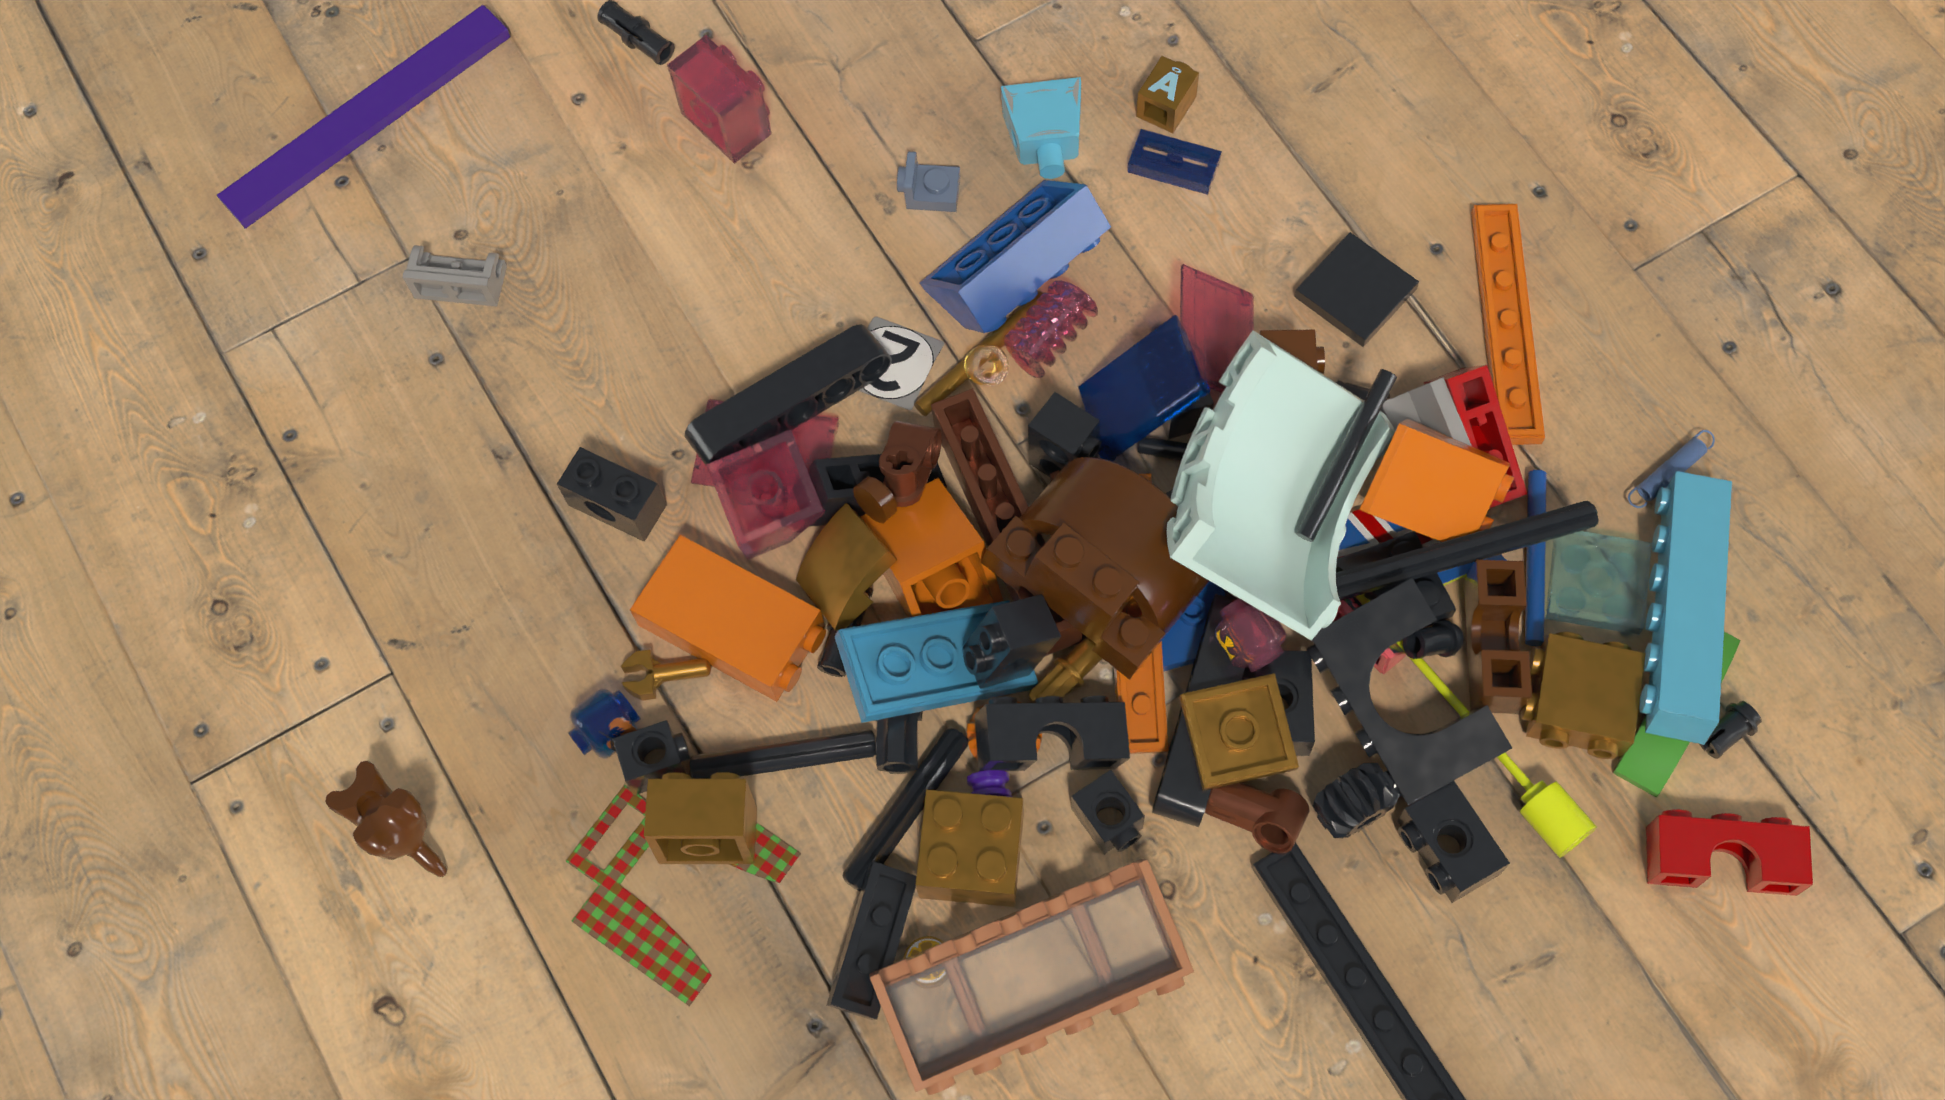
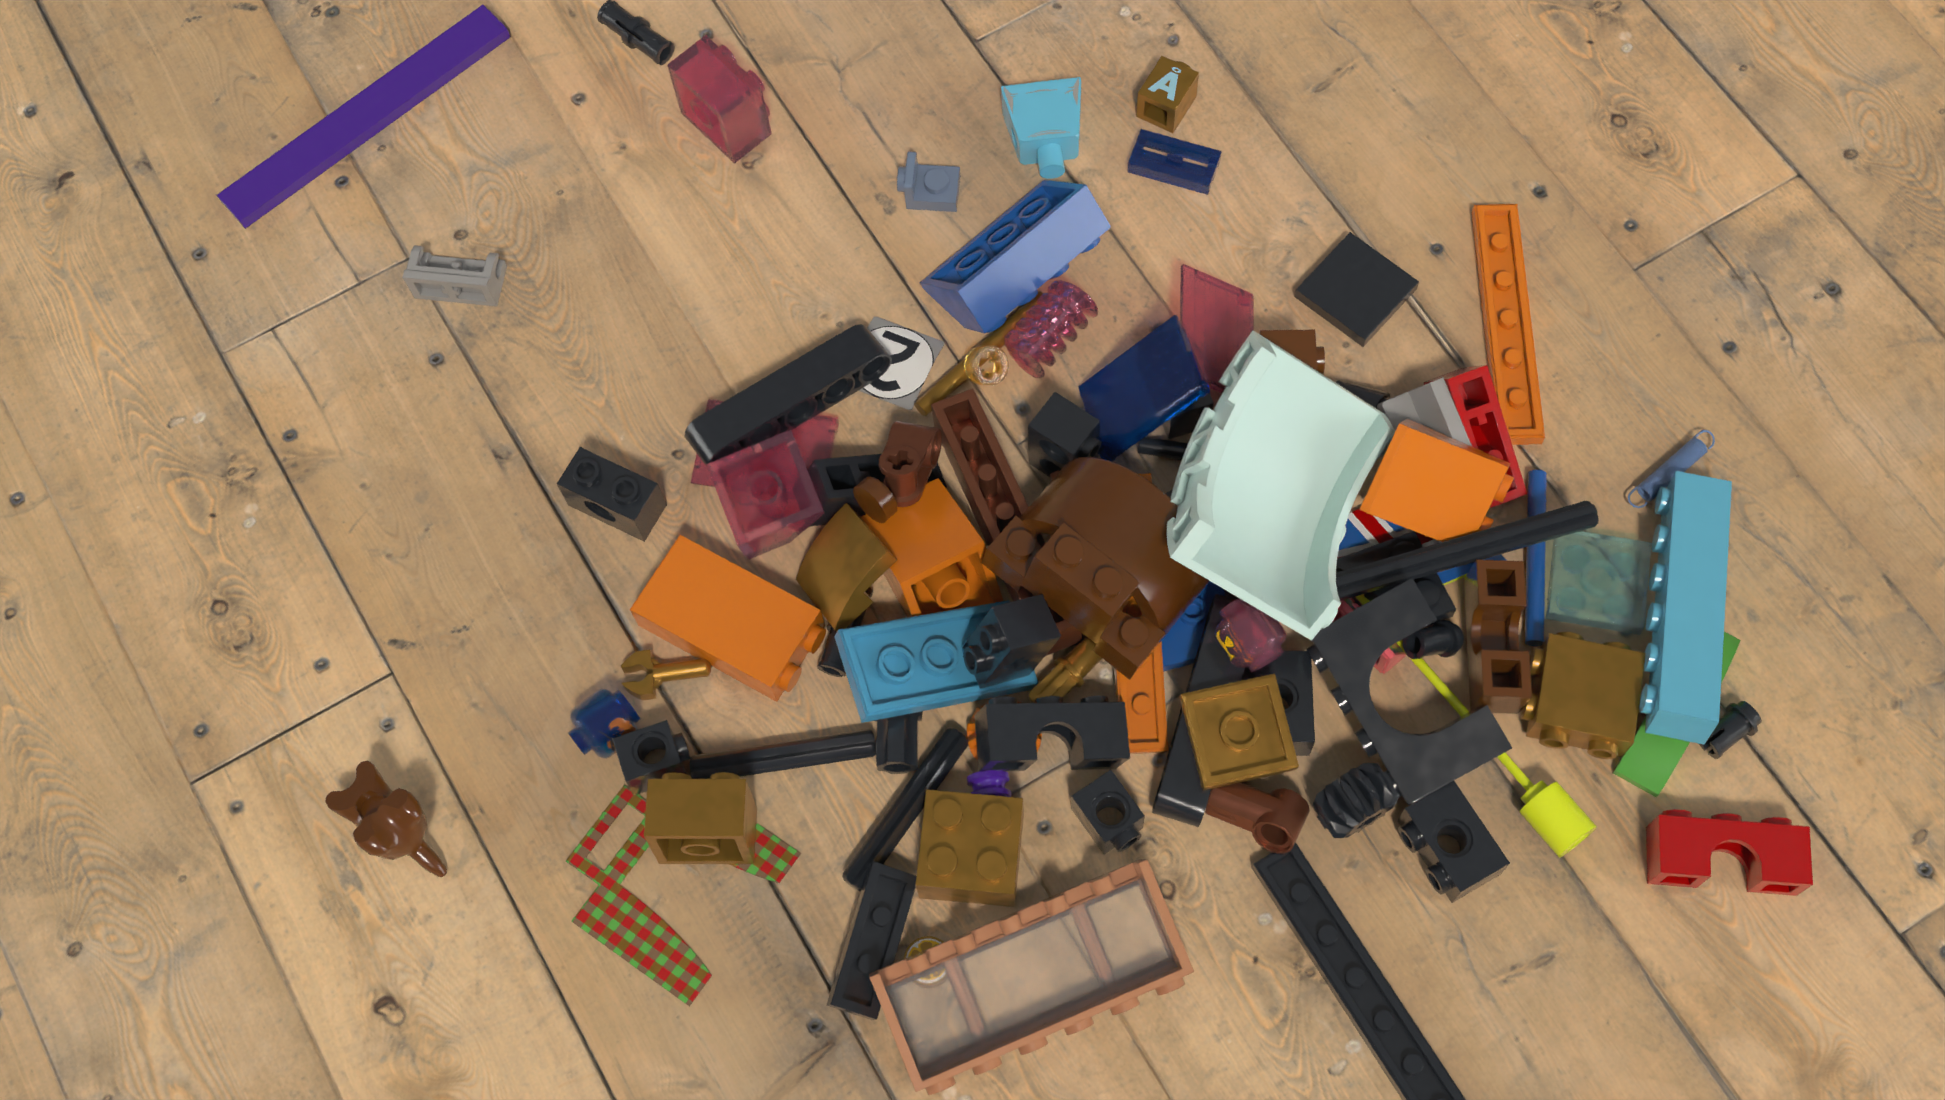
(1346, 455): black bar -> none

